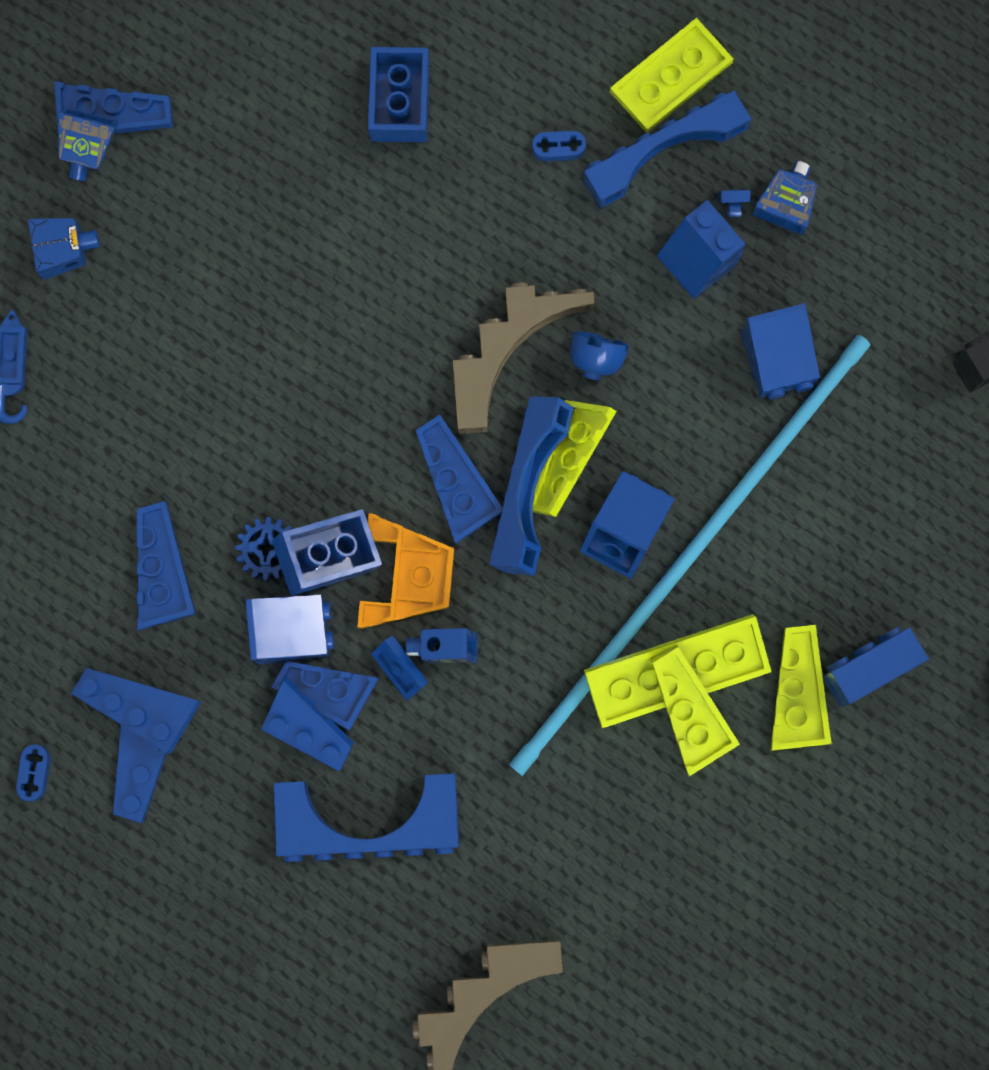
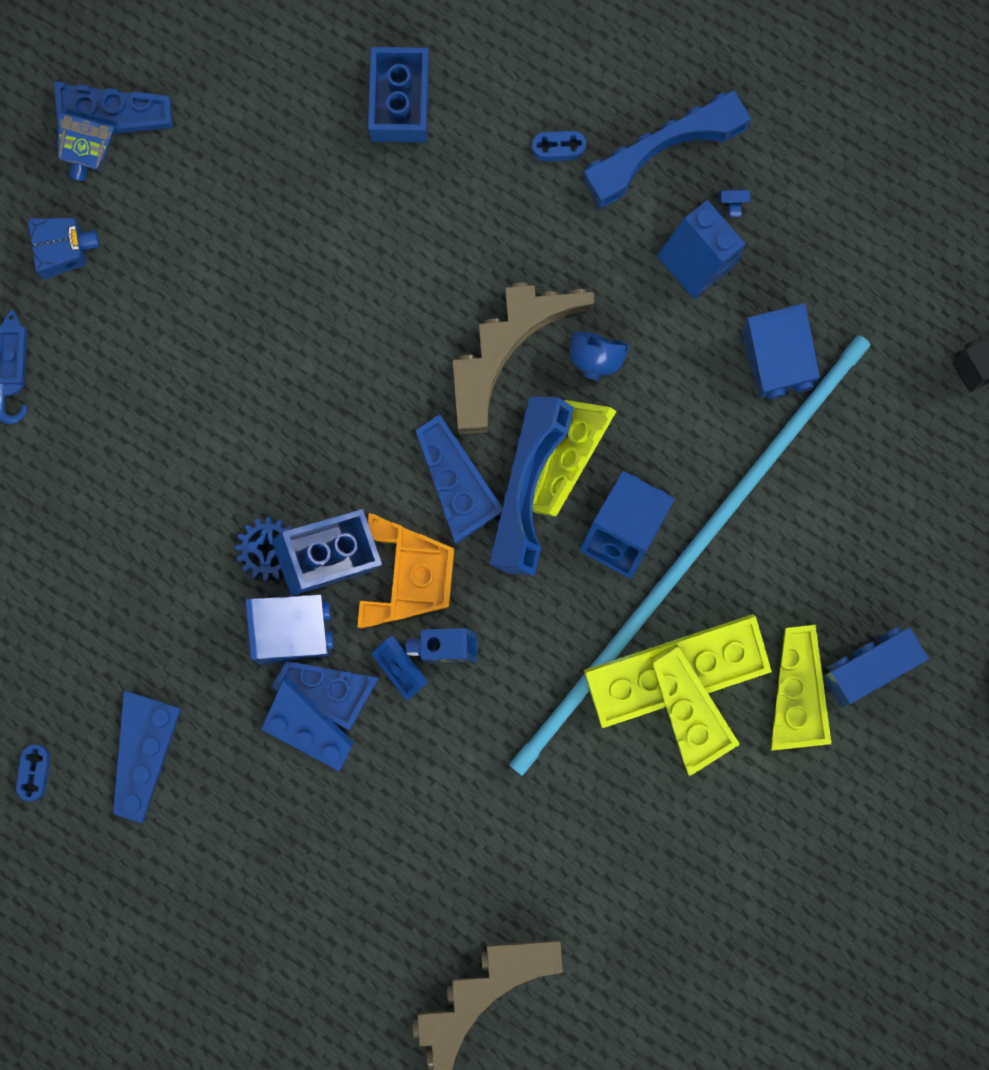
(142, 709): blue wing -> none
(162, 579): blue wing -> none
(305, 833): blue arch -> none
(671, 75): neon yellow plate -> none
(788, 199): blue torso -> none

